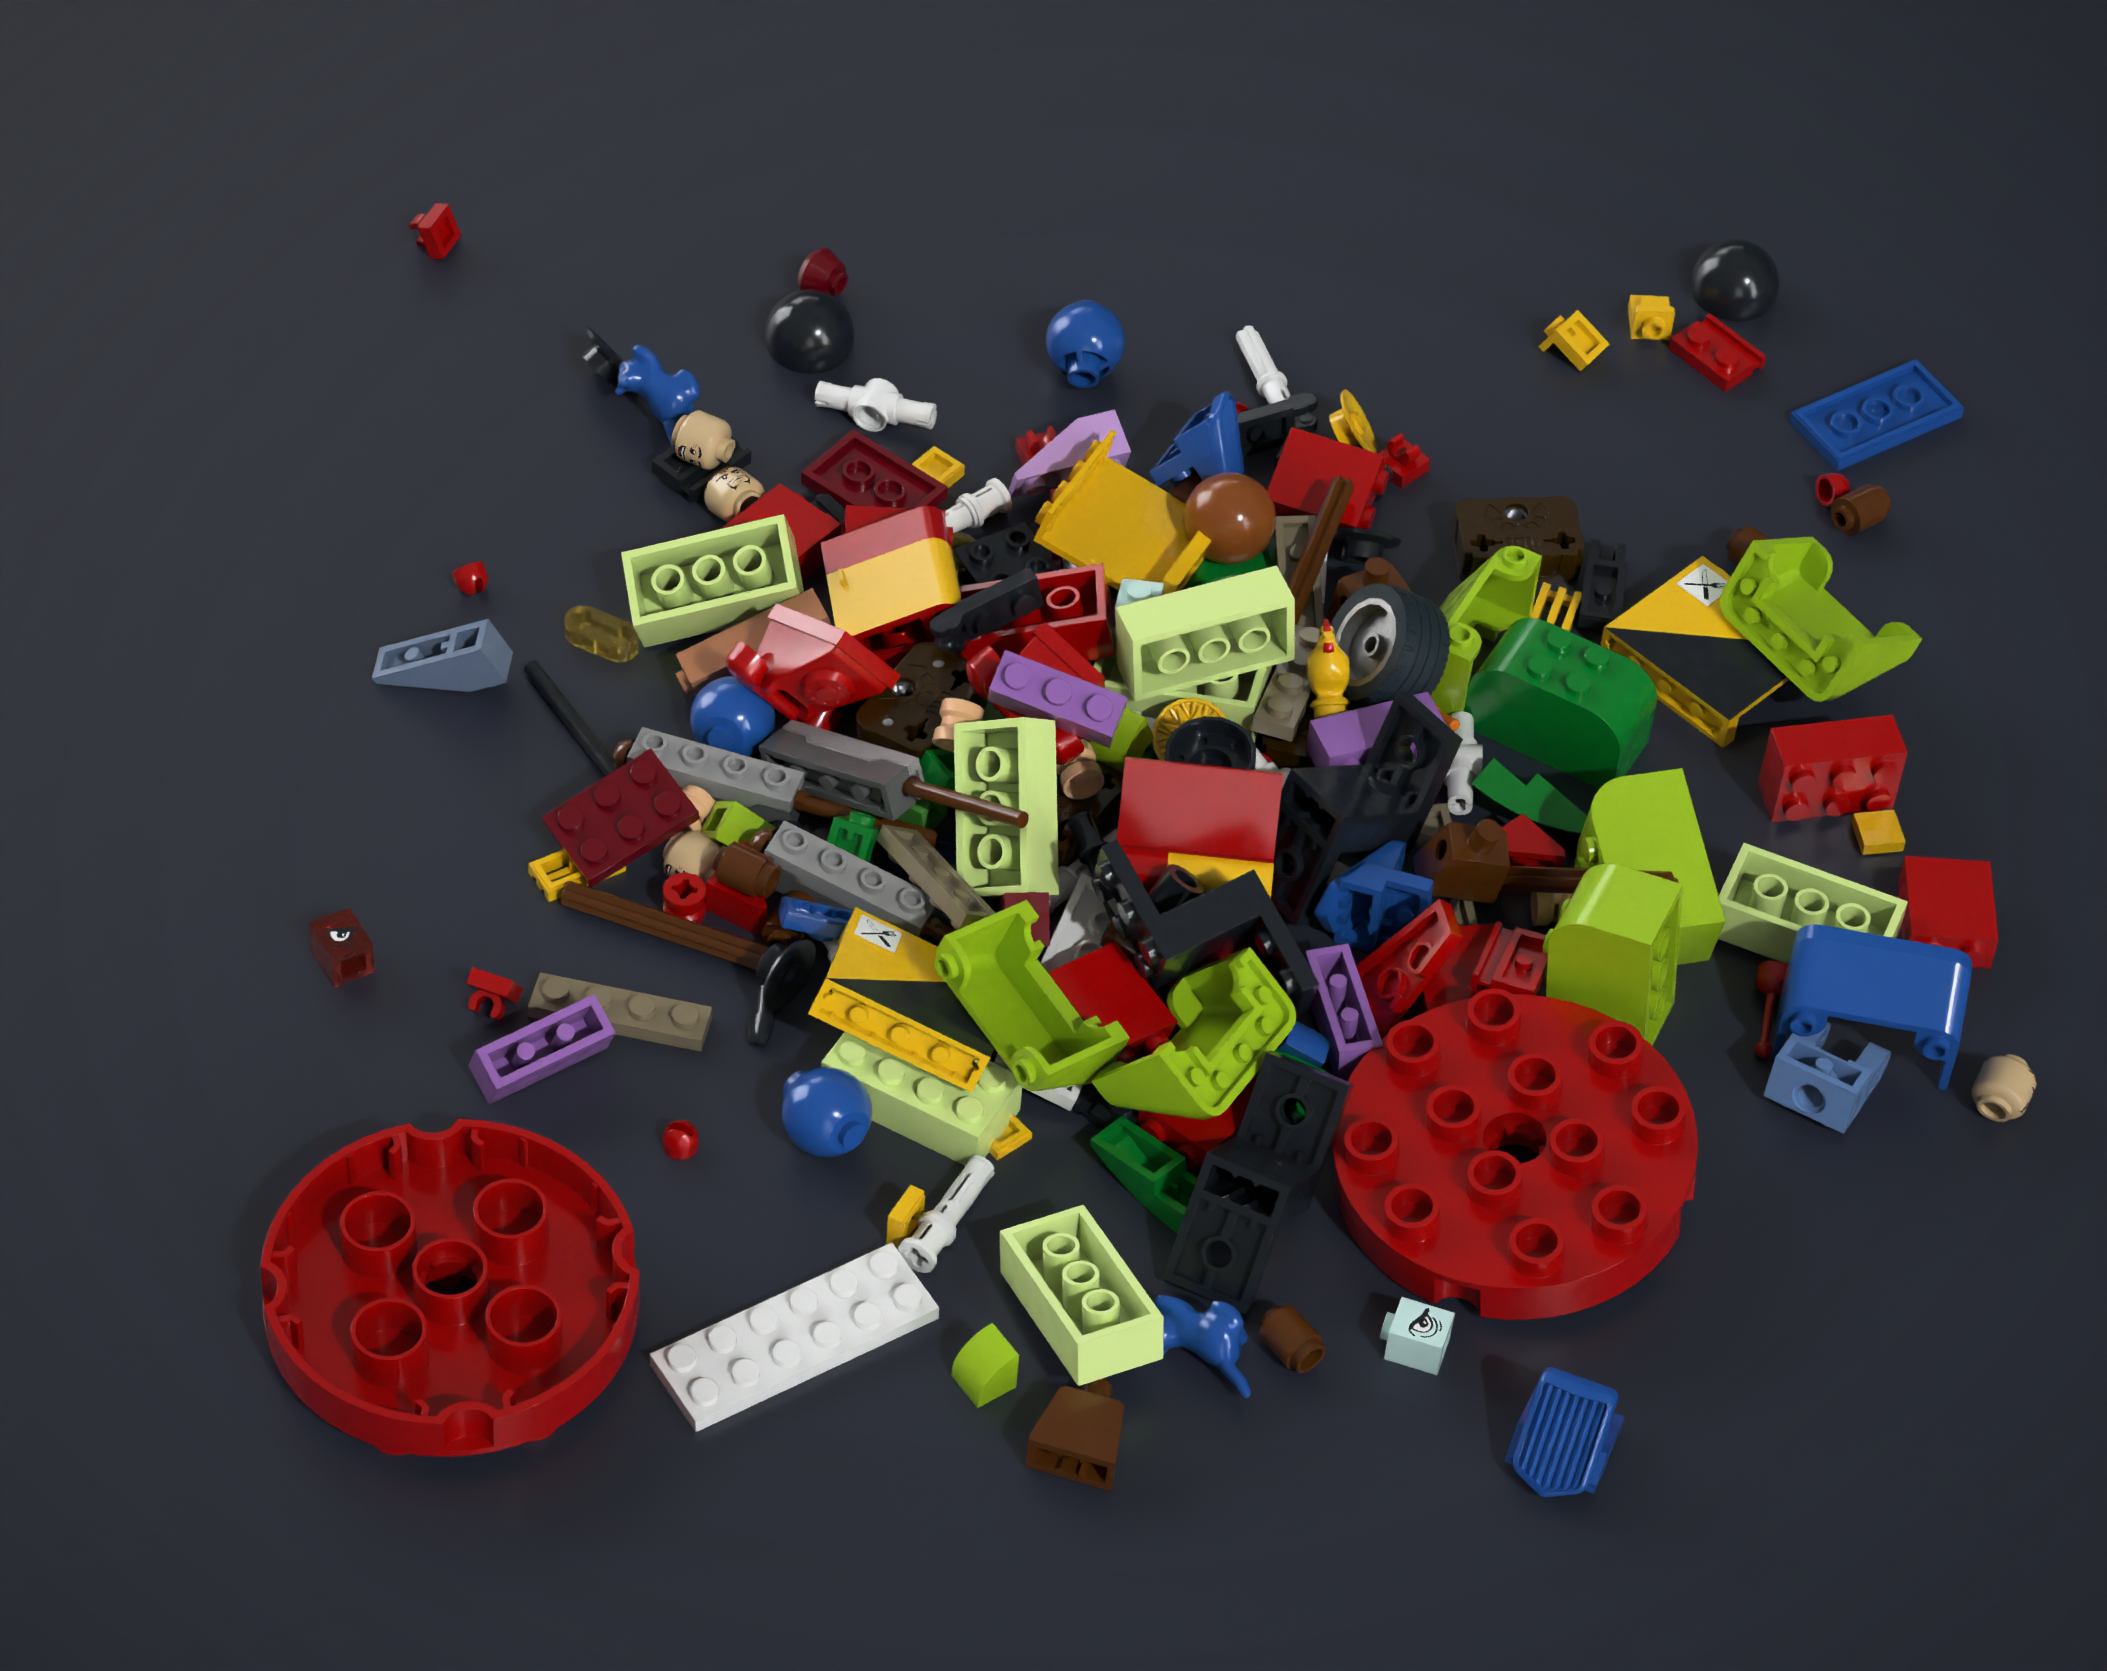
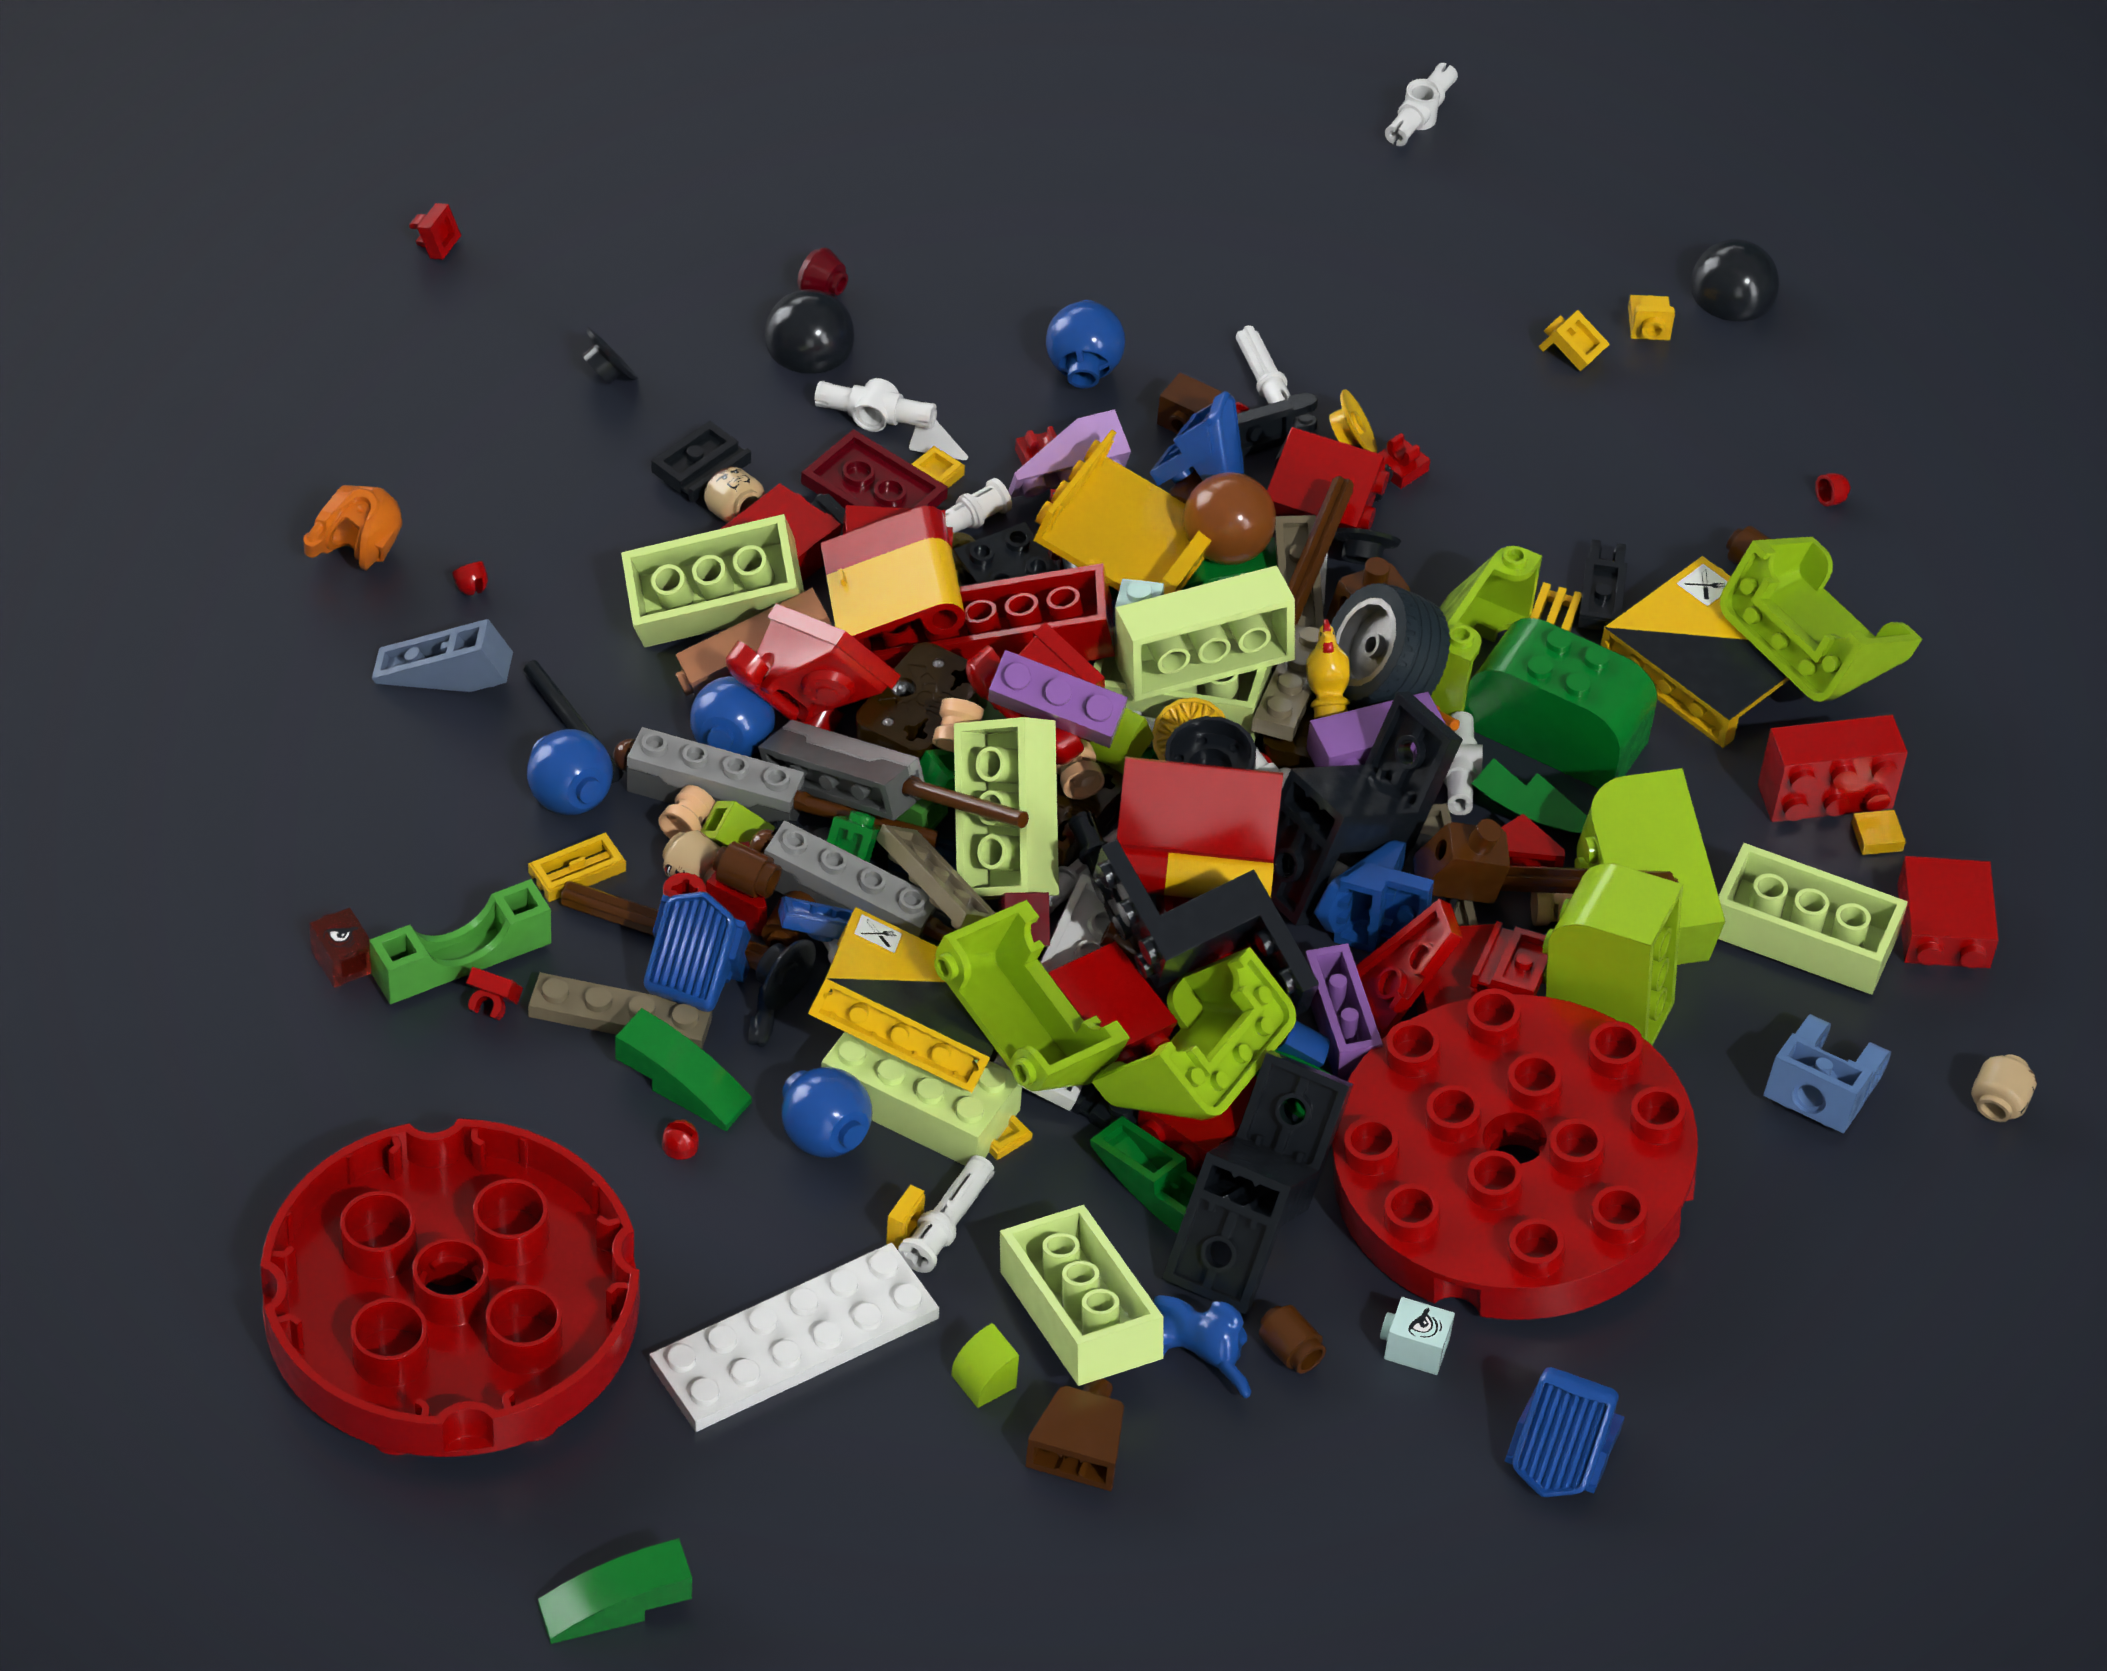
(359, 518): none -> orange helmet
(507, 927): none -> bright green arch
(541, 1049): medium lavender brick -> none
(569, 772): none -> blue brick
(601, 633): clear yellow beam -> none
(617, 1592): none -> green slope
(620, 818): dark red plate -> none
(665, 394): blue animal -> none
(681, 1070): none -> green slope
(696, 950): none -> blue piece
(703, 440): tan head -> none
(924, 439): none -> white sticker
(986, 611): black hinge -> none
(1174, 888): black brick -> none
(1183, 399): none -> reddish brown brick
(1421, 104): none -> white pin
(1534, 523): dark brown axle -> none
(1717, 352): red plate -> none
(1769, 981): red hinge -> none
(1860, 509): reddish brown brick -> none
(1876, 414): blue tile -> none
(1877, 984): blue windscreen -> none

